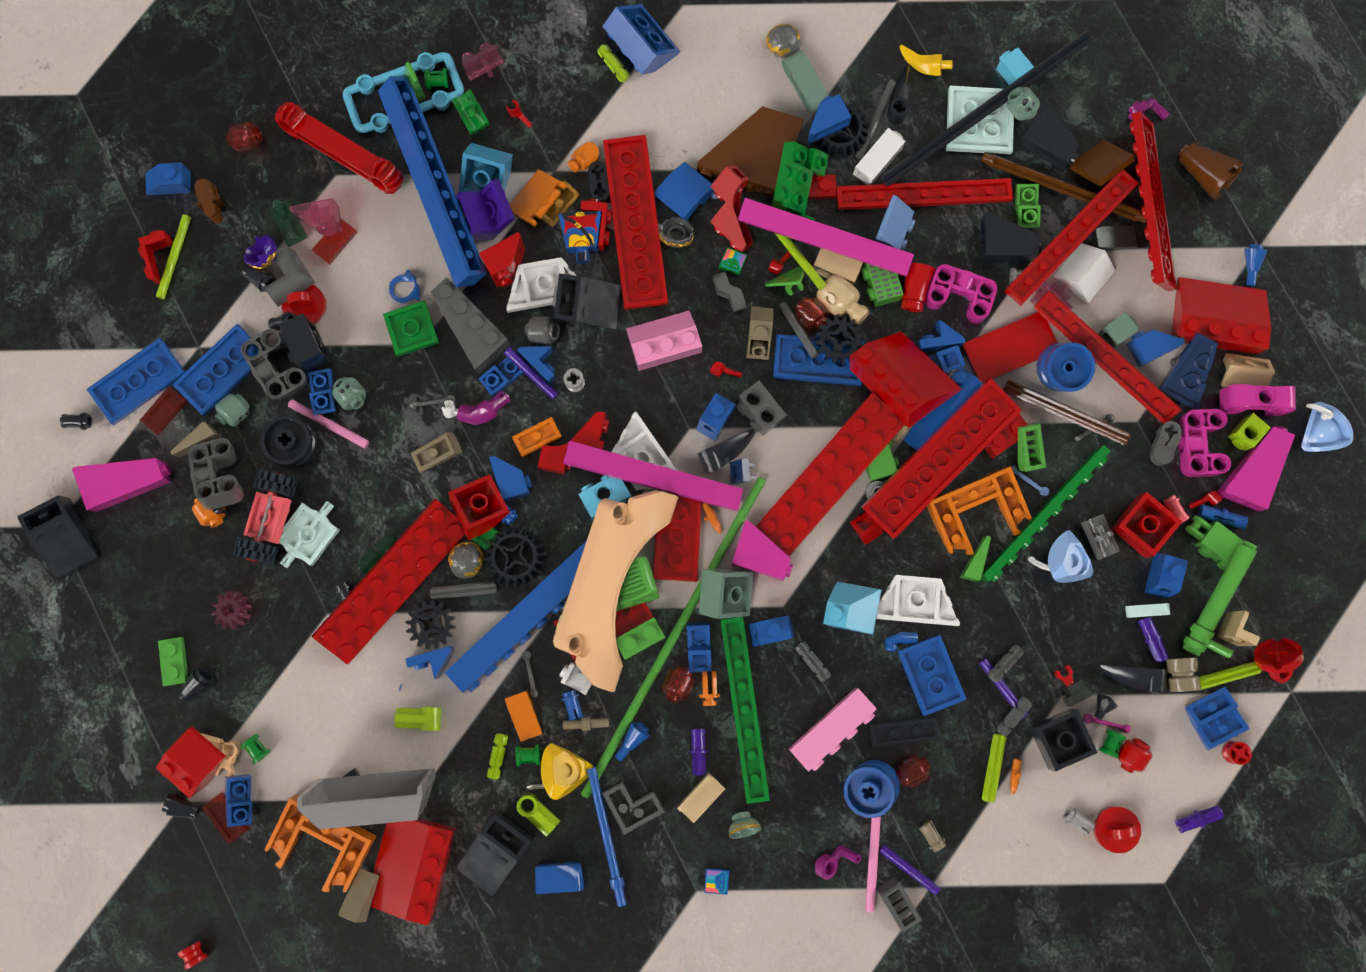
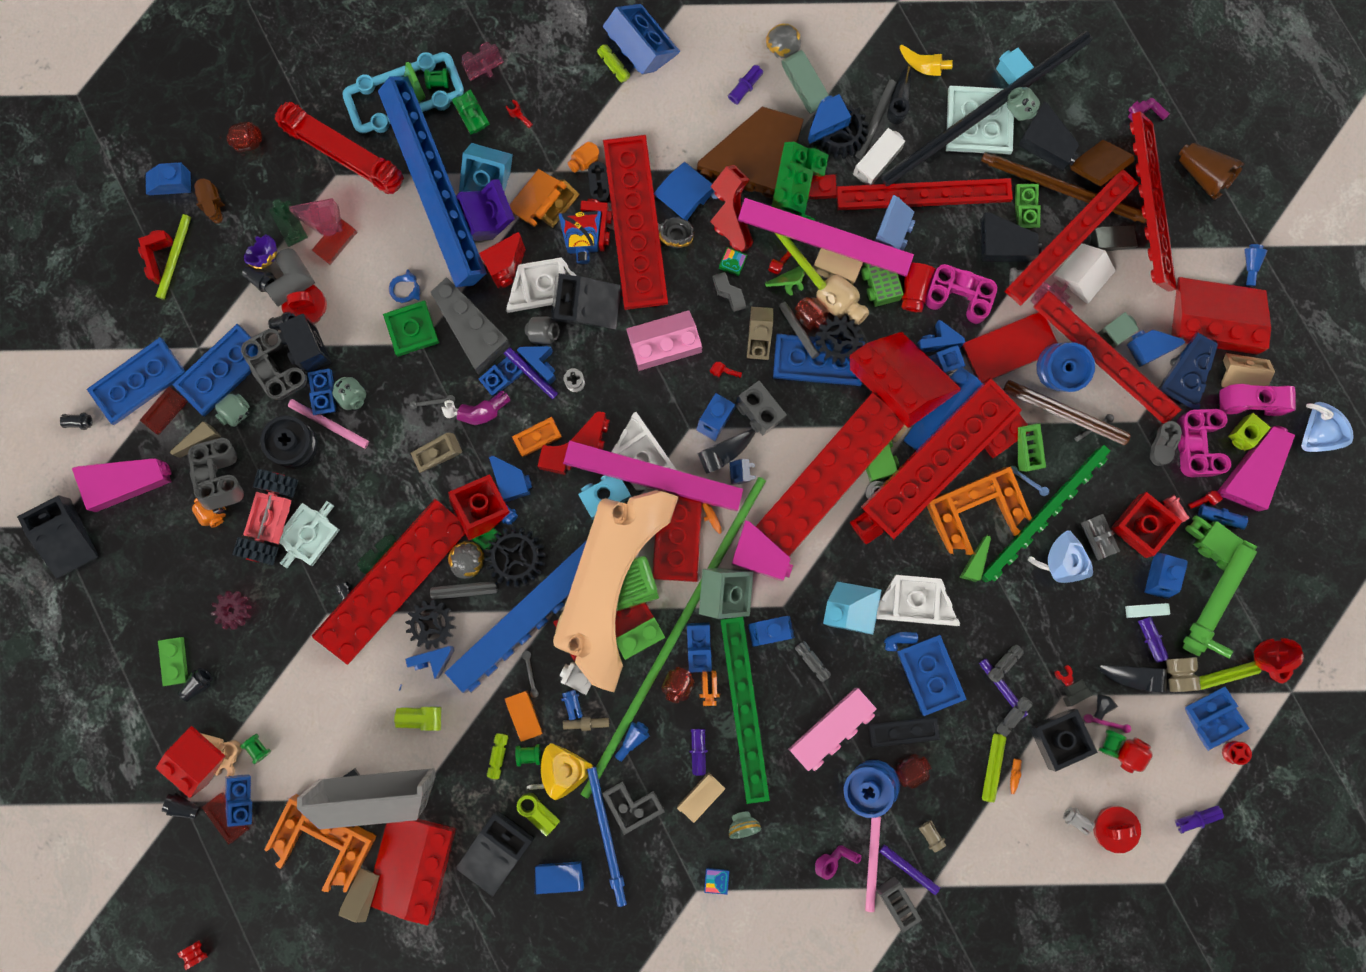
(745, 84): none -> dark purple axle
(1233, 631): tan panel -> none

